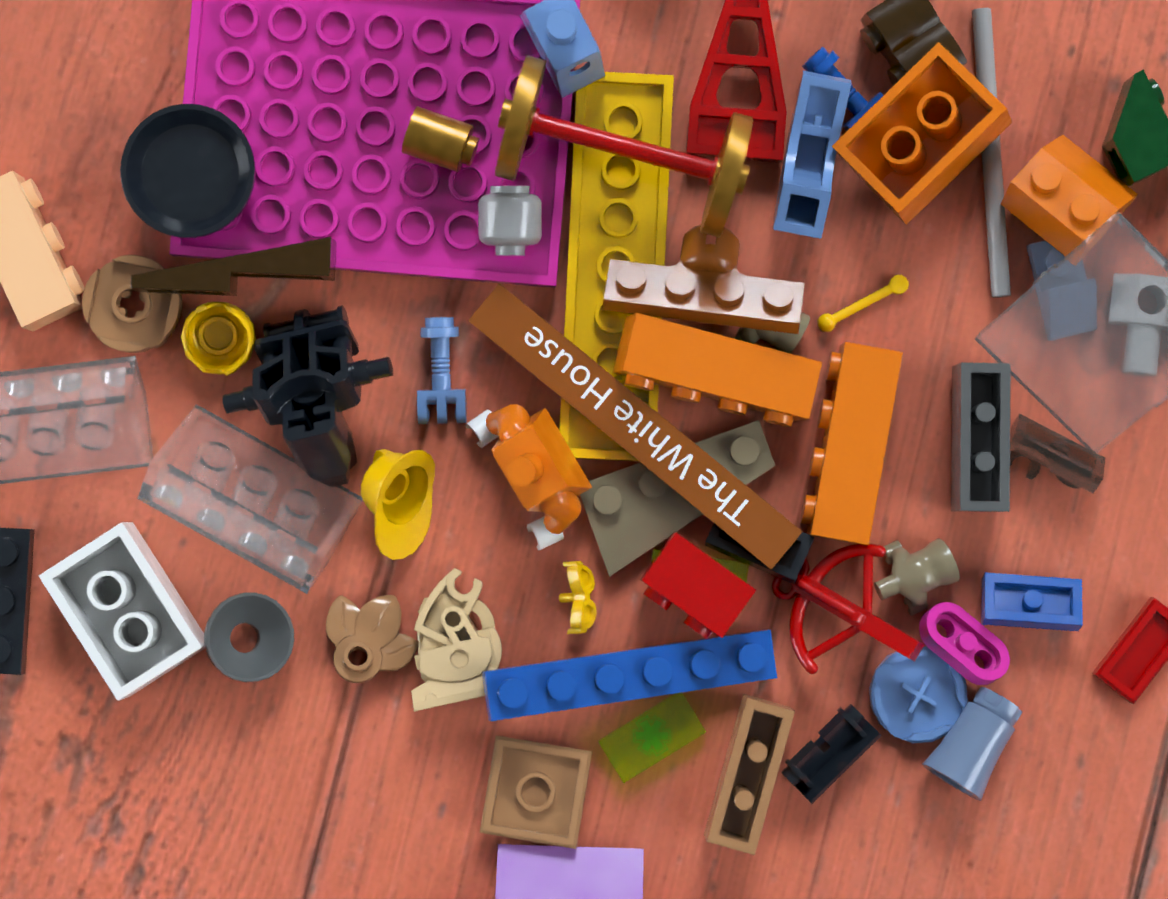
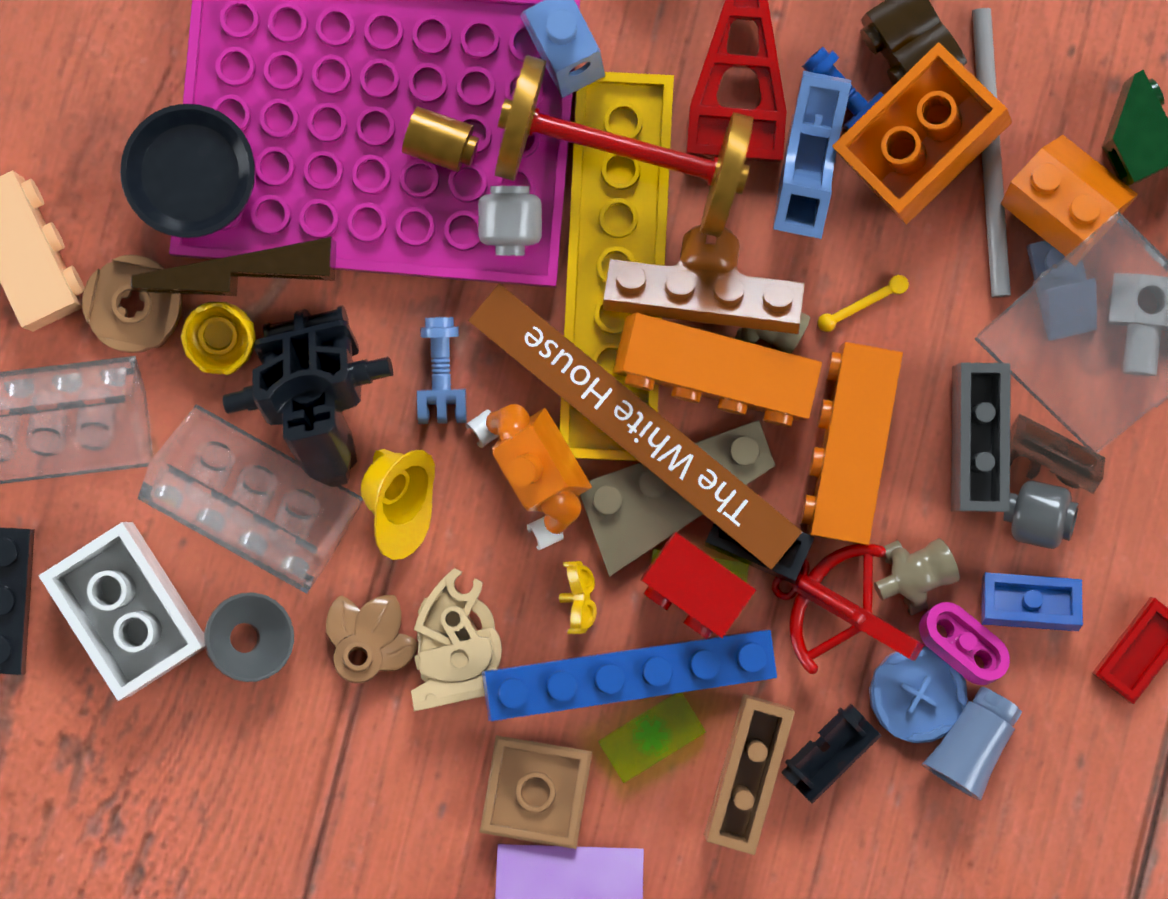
(1042, 514): none -> dark grey head

